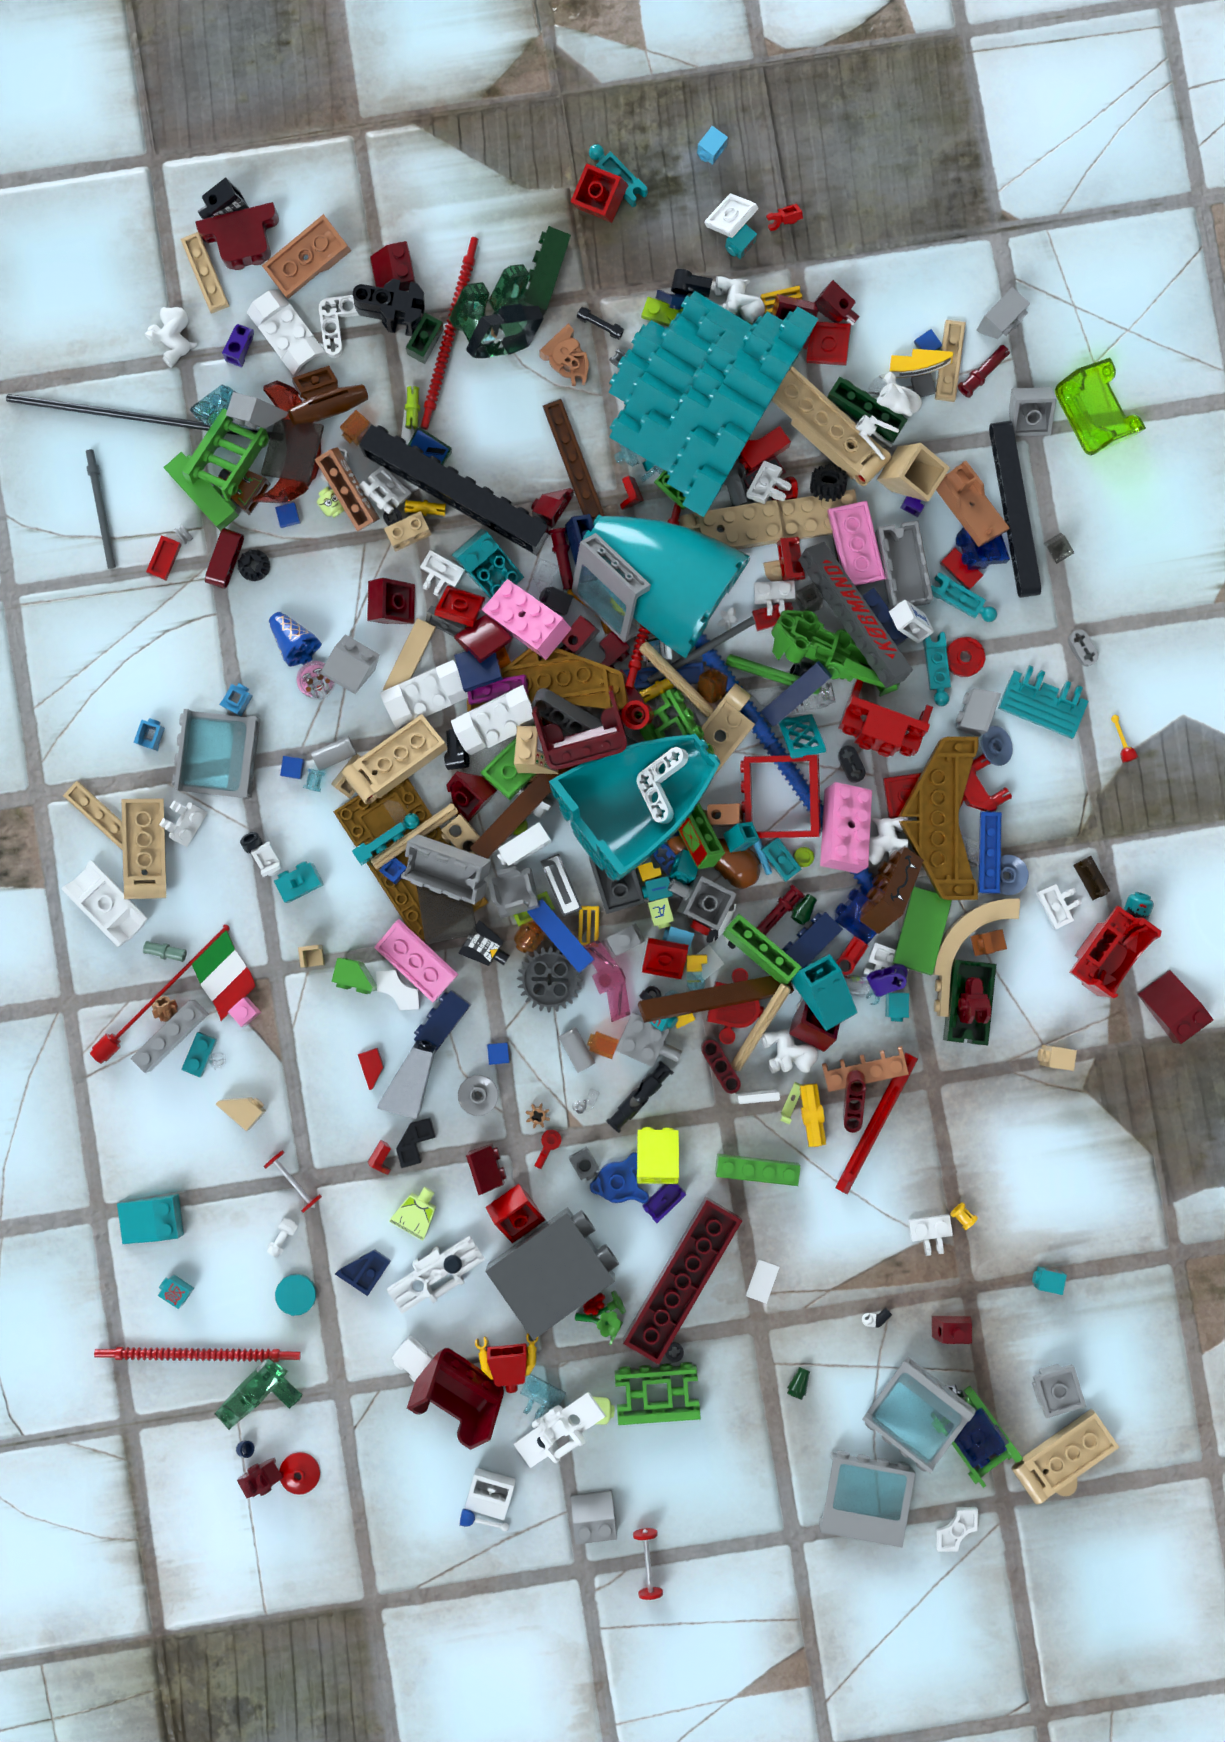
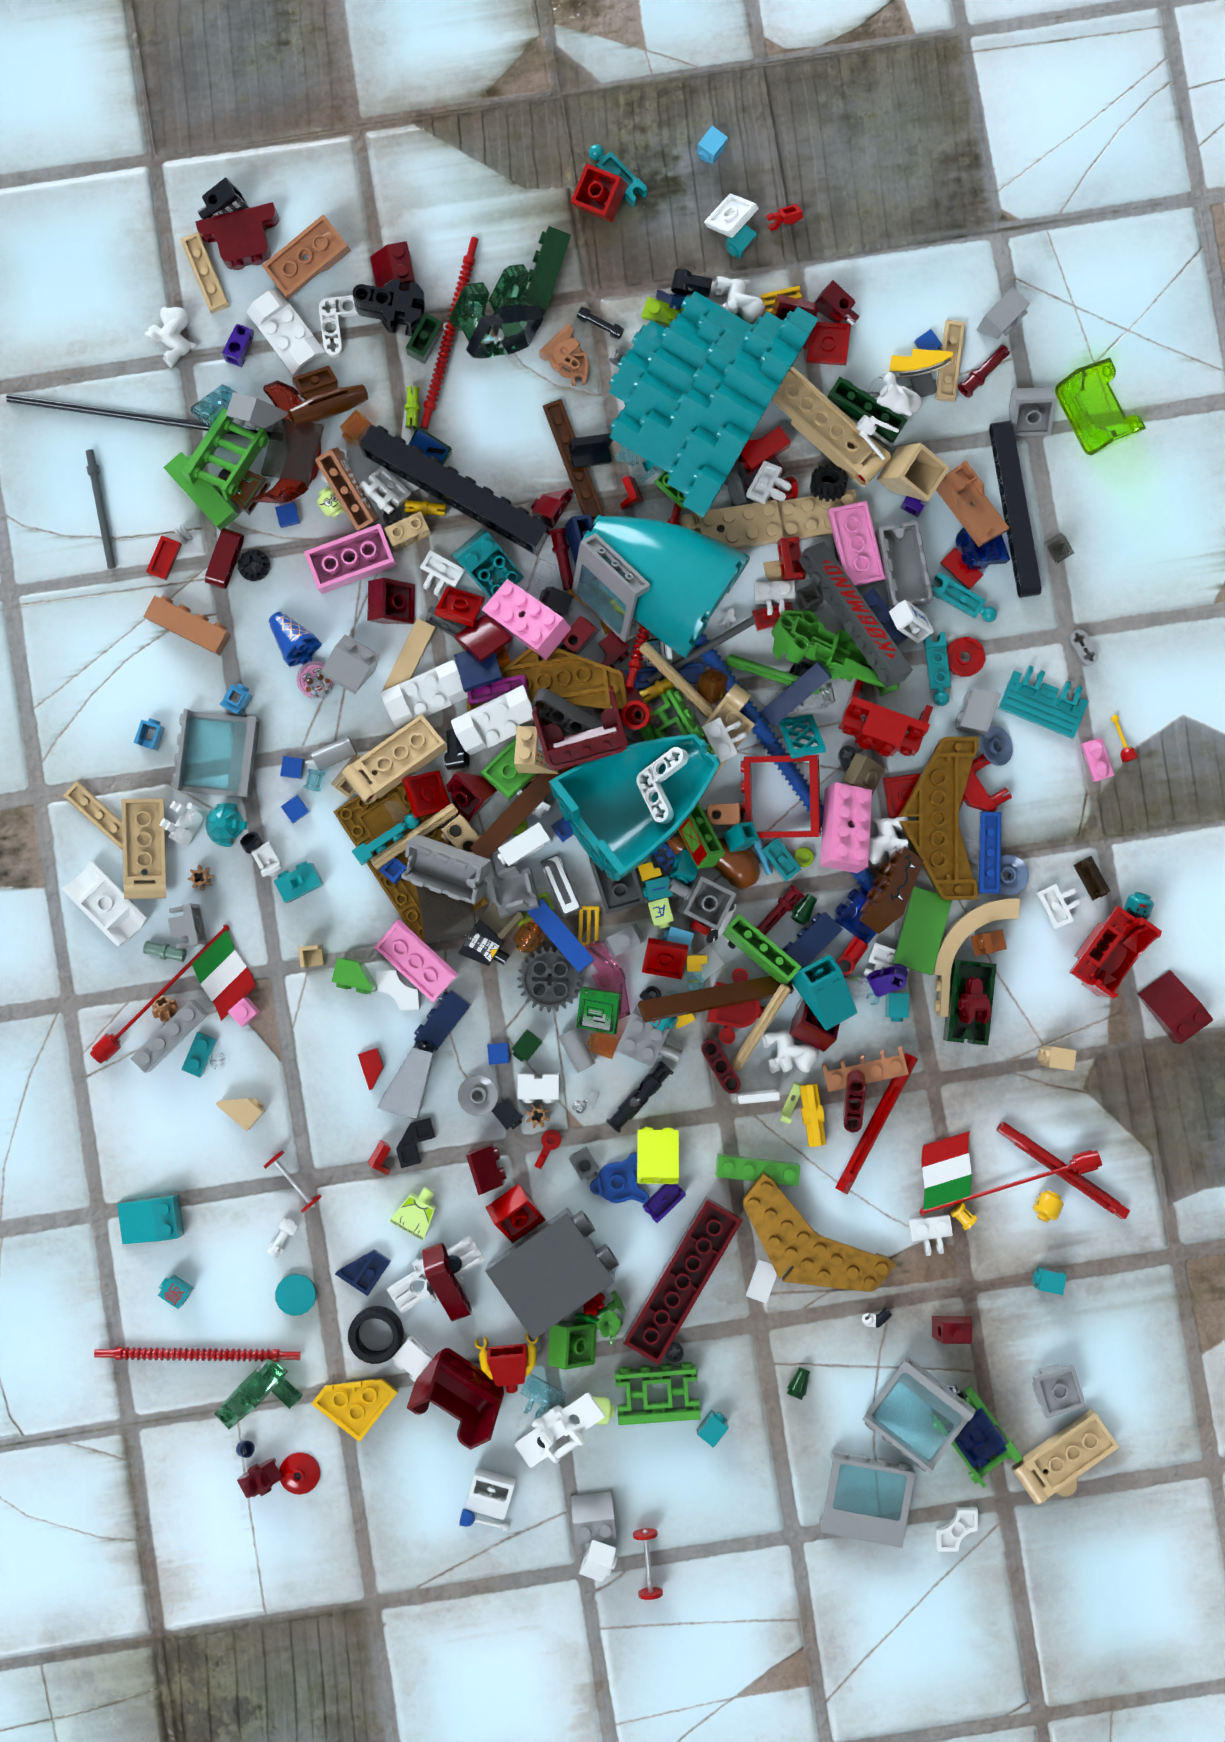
(187, 625): none -> nougat brick
(188, 925): none -> light grey panel
(206, 875): none -> medium nougat gear
(224, 824): none -> teal helmet
(295, 809): none -> blue tile
(331, 560): none -> bright pink brick
(355, 1404): none -> yellow plate
(368, 1355): none -> black tyre
(426, 793): none -> red plate
(445, 1283): none -> dark red beam
(501, 926): none -> dark tan piece
(508, 1114): none -> black brick
(526, 1046): none -> dark green brick
(538, 1087): none -> white brick
(562, 829): none -> blue tile
(572, 1344): none -> bright green slope
(590, 450): none -> black panel
(598, 1010): none -> tile
(598, 1561): none -> white brick
(712, 1428): none -> teal brick
(720, 738): none -> white hinge
(813, 1257): none -> pearl gold wing
(863, 772): none -> dark tan piece
(949, 1174): none -> flag
(1048, 1206): none -> yellow head
(1052, 1163): none -> red piece
(1097, 759): none -> bright pink tile

